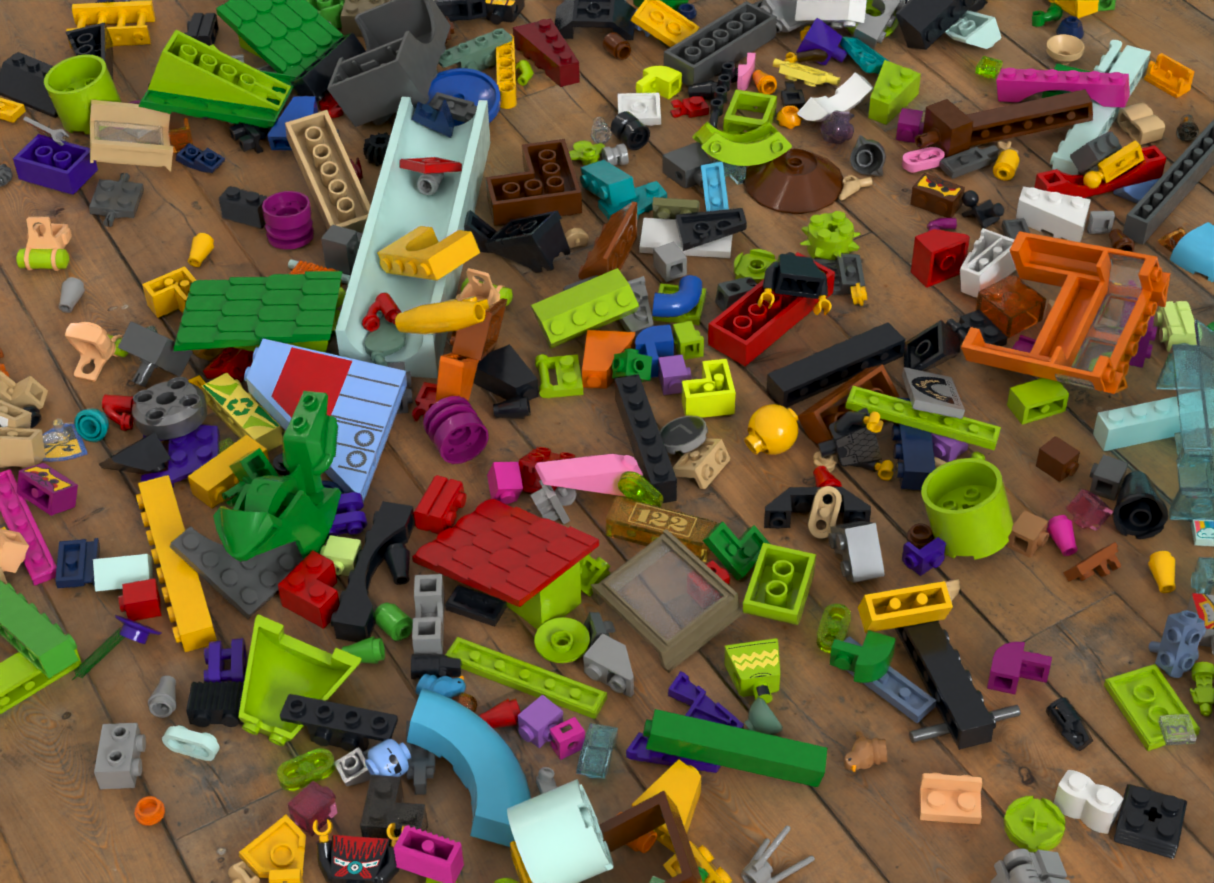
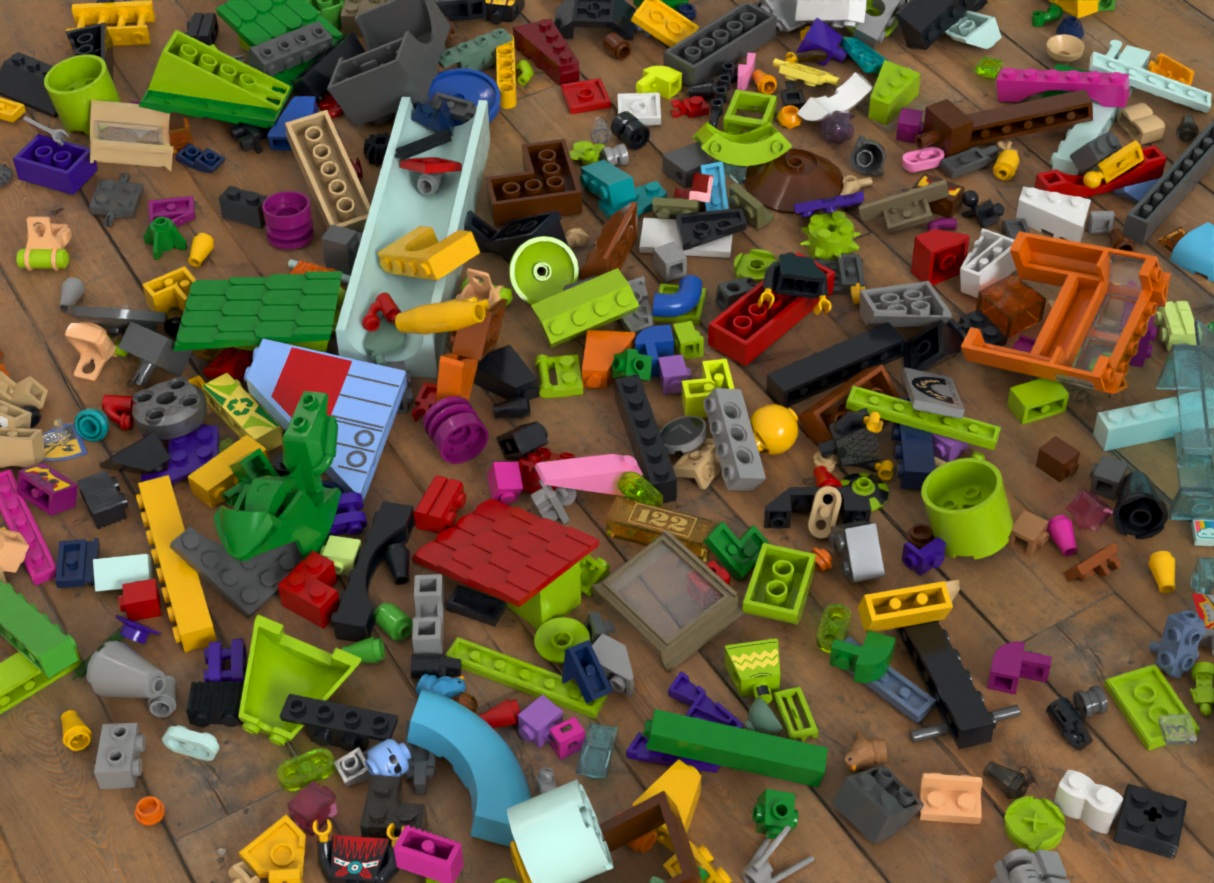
(74, 731): none -> yellow cone
(102, 499): none -> black brick
(115, 318): none -> dark grey dish
(123, 673): none -> light grey cone
(164, 237): none -> green brick
(173, 322): none -> black cone
(177, 209): none -> magenta wing
(290, 49): none -> dark grey brick
(423, 145): none -> black axle
(522, 440): none -> black brick
(558, 264): none -> lime dish
(585, 96): none -> red tile
(585, 668): none -> dark blue slope
(700, 188): none -> red panel
(734, 439): none -> light grey brick
(753, 209): none -> olive bracket
(774, 812): none -> green brick
(801, 732): none -> lime tile
(823, 560): none -> orange plate
(828, 205): none -> dark purple wing
(867, 488): none -> dish
(876, 803): none -> dark grey slope
(903, 306): none -> light grey wedge
(906, 208): none -> dark tan bracket
(1008, 781): none -> clear smoke cone
(1090, 702): none -> dark grey wheel
(1153, 82): none -> light aqua plate

